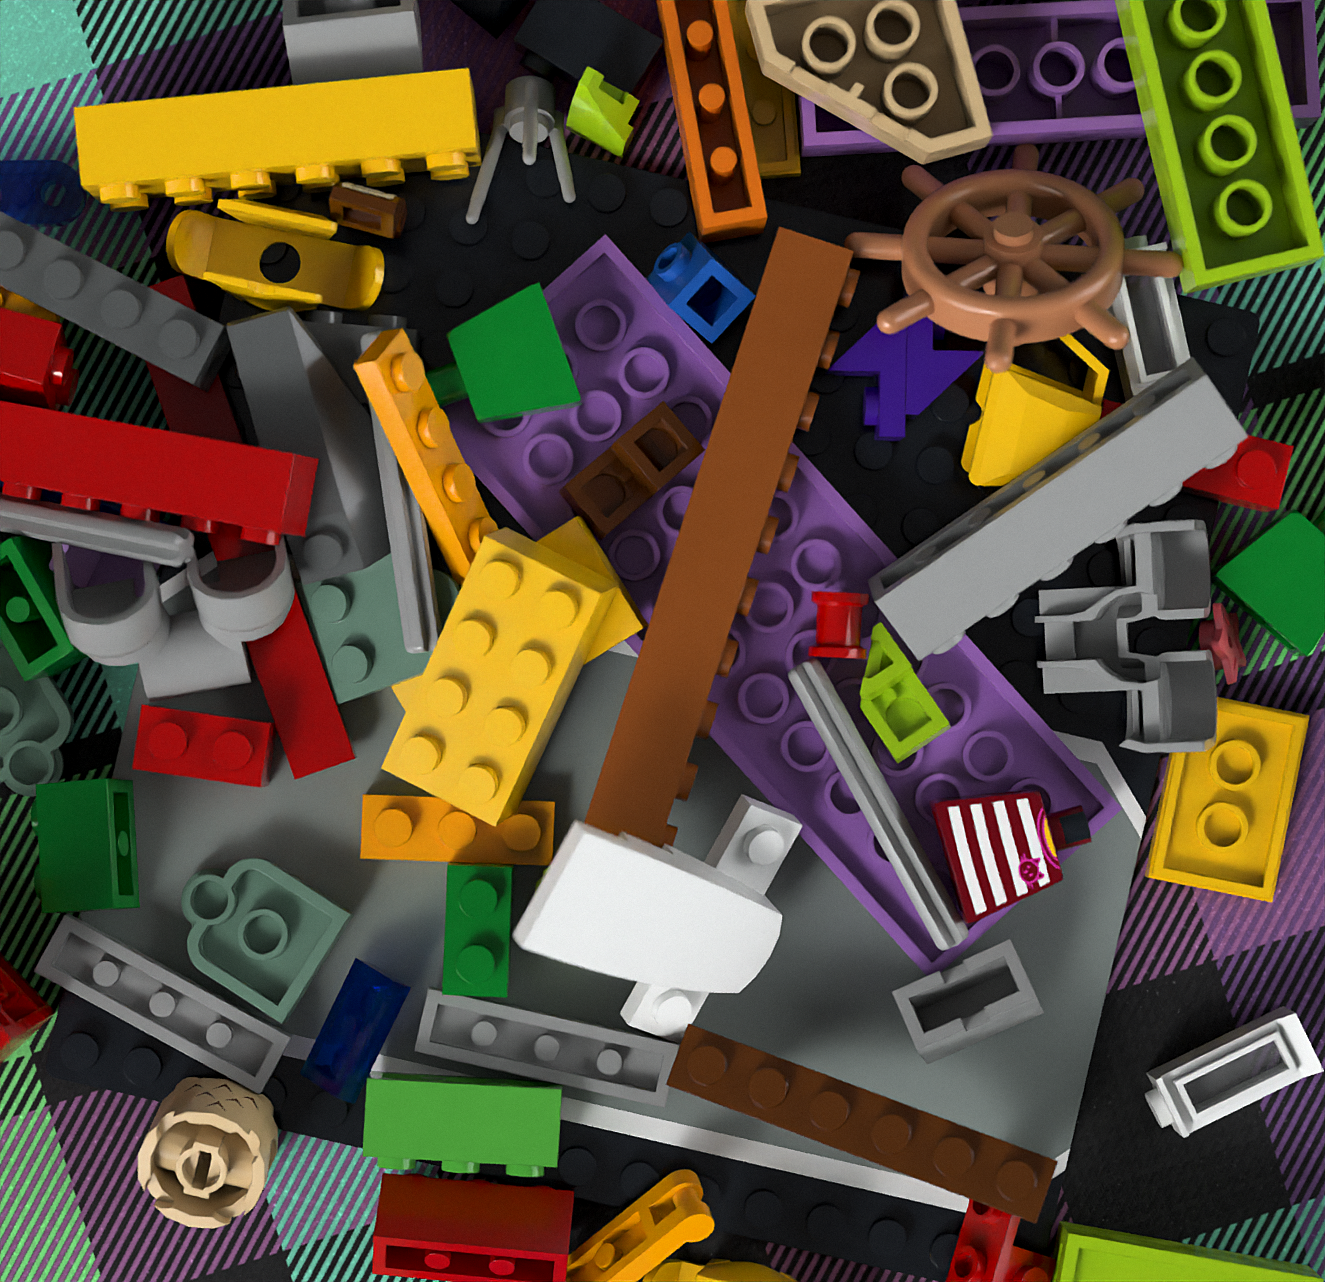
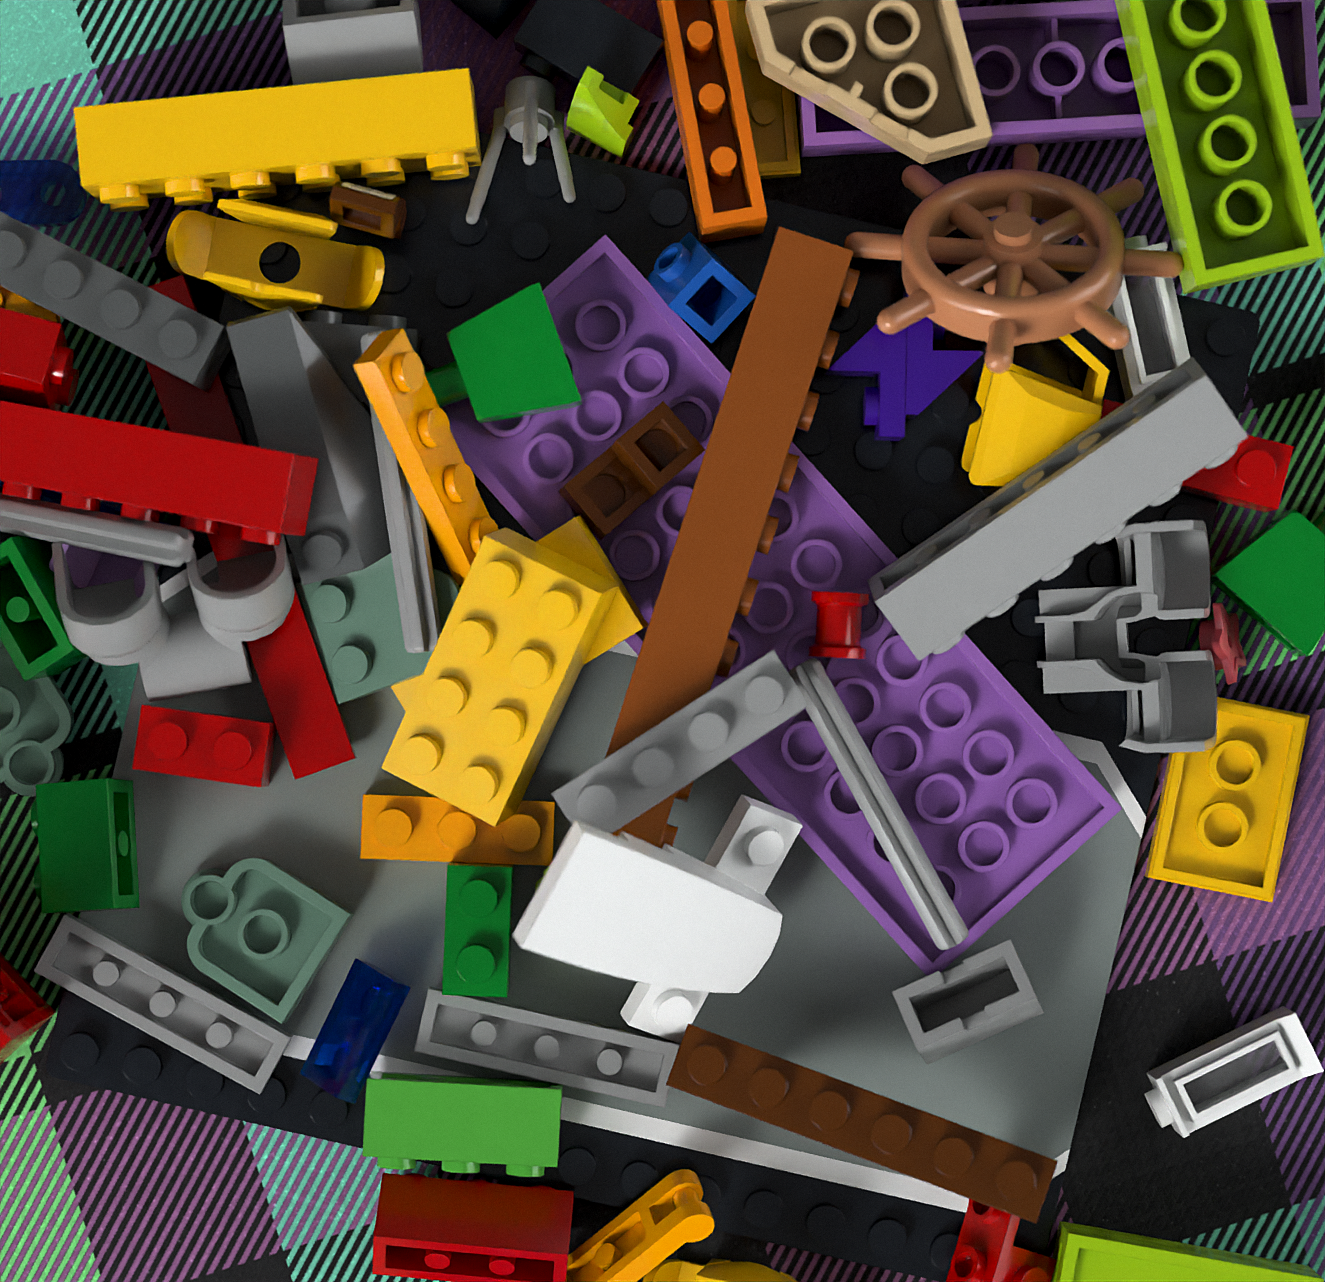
(208, 1152): tan brick -> none
(682, 746): none -> light grey plate
(897, 700): lime slope -> none
(1003, 847): torso -> none

